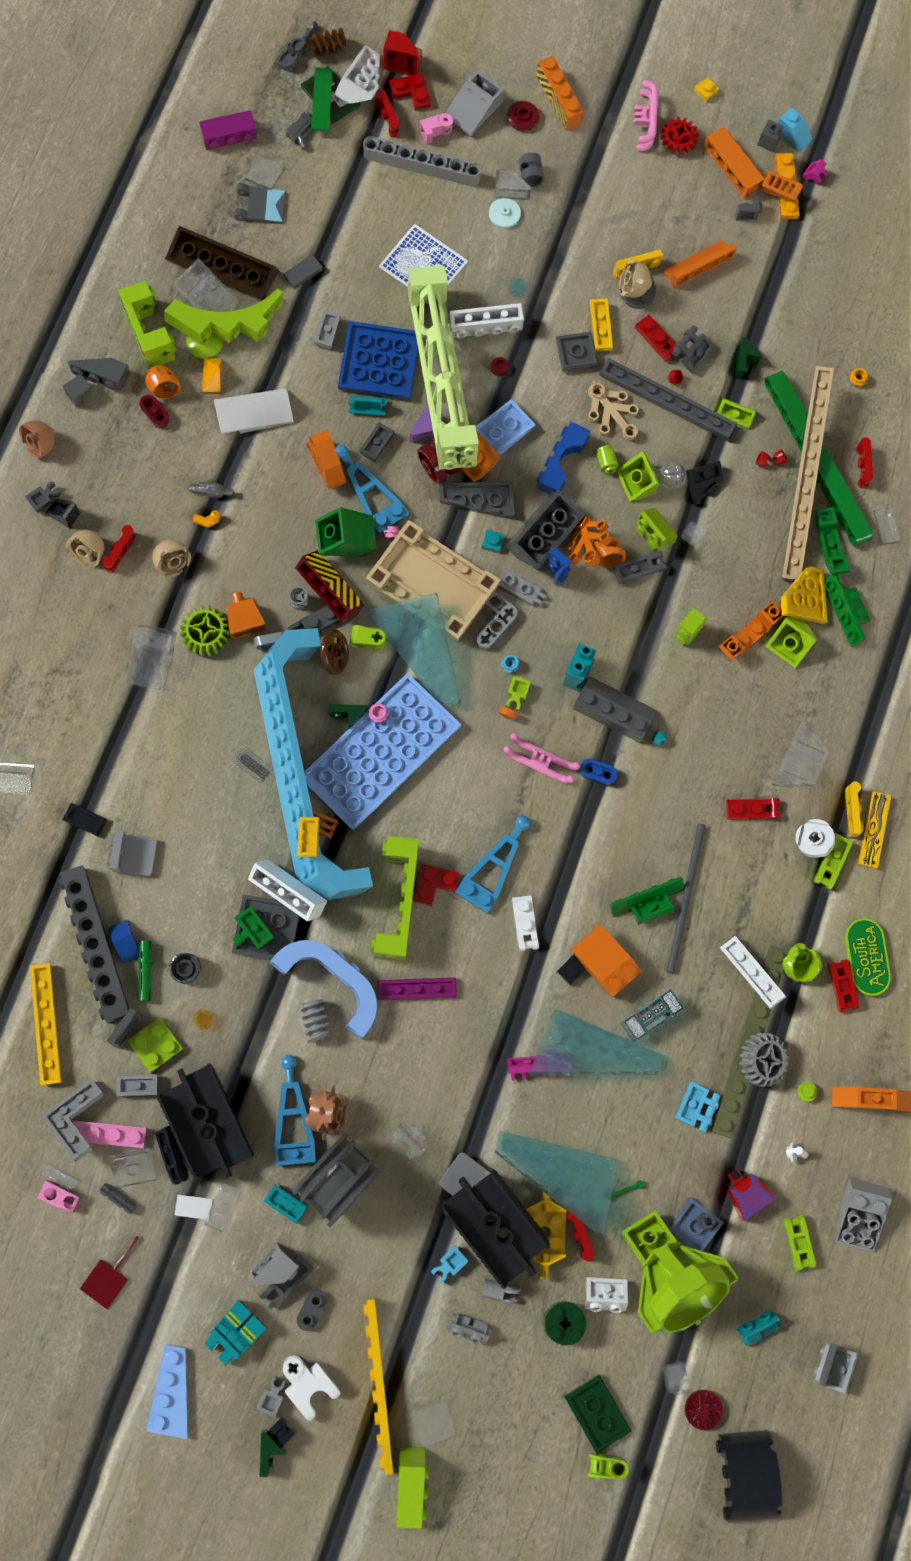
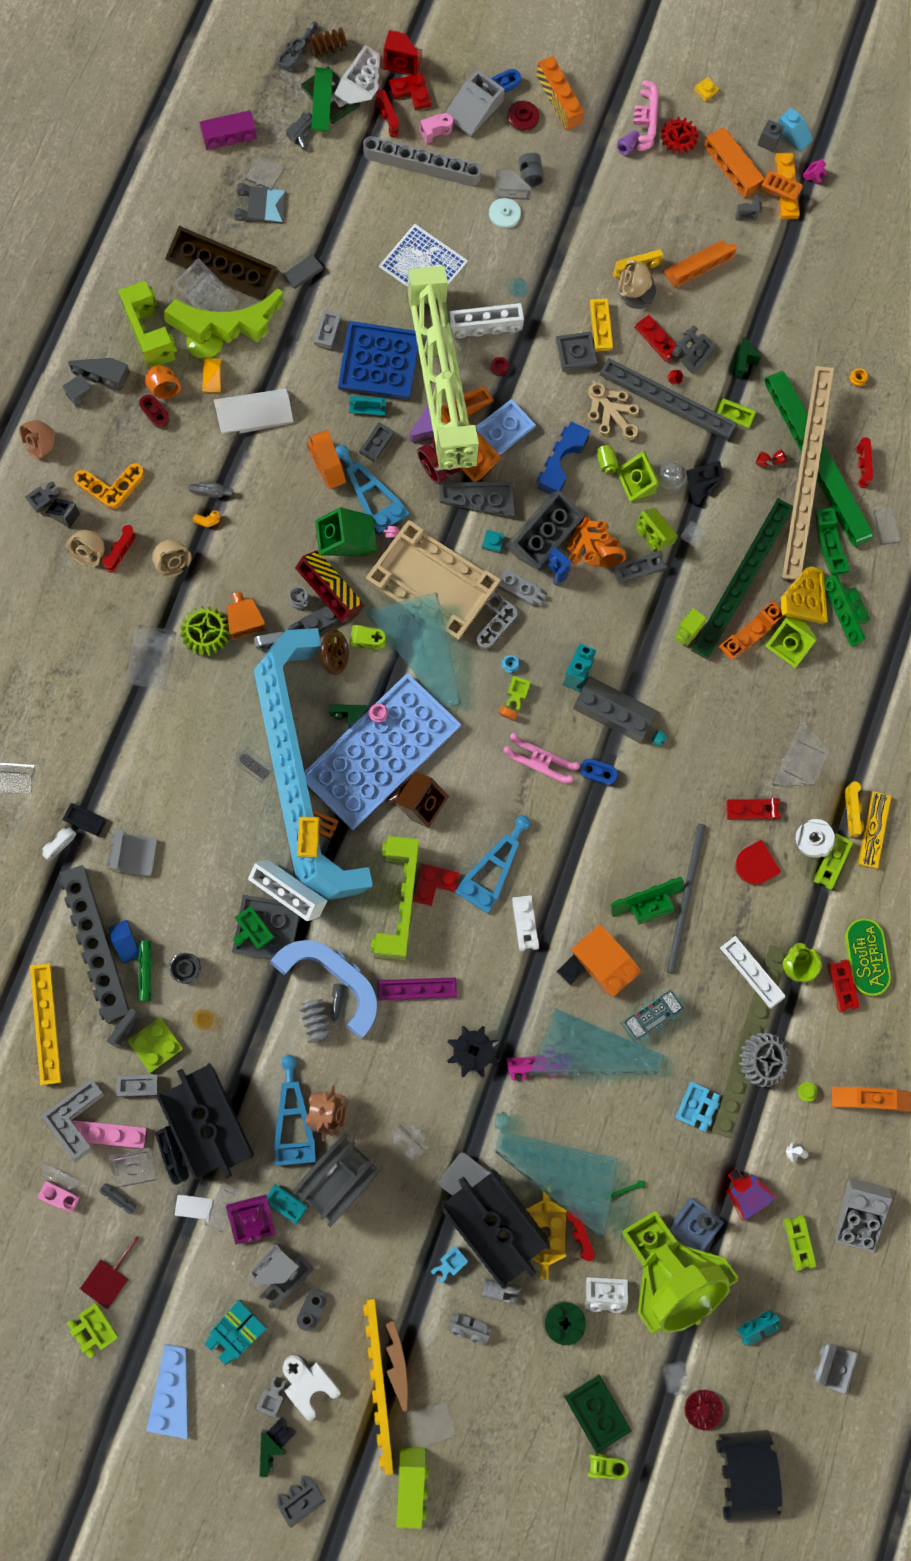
(53, 848): none -> white plate
(98, 1327): none -> lime plate
(109, 492): none -> light orange beam
(250, 1219): none -> magenta plate
(300, 1502): none -> dark grey plate
(337, 995): none -> dark grey piece
(398, 1372): none -> medium nougat slope
(420, 798): none -> reddish brown piece
(467, 1061): none -> black brick
(474, 401): none -> orange slope
(502, 1121): none -> clear light blue plate
(504, 78): none -> blue plate
(627, 143): none -> medium lavender cone
(742, 579): none -> dark green plate
(756, 864): none -> red tile

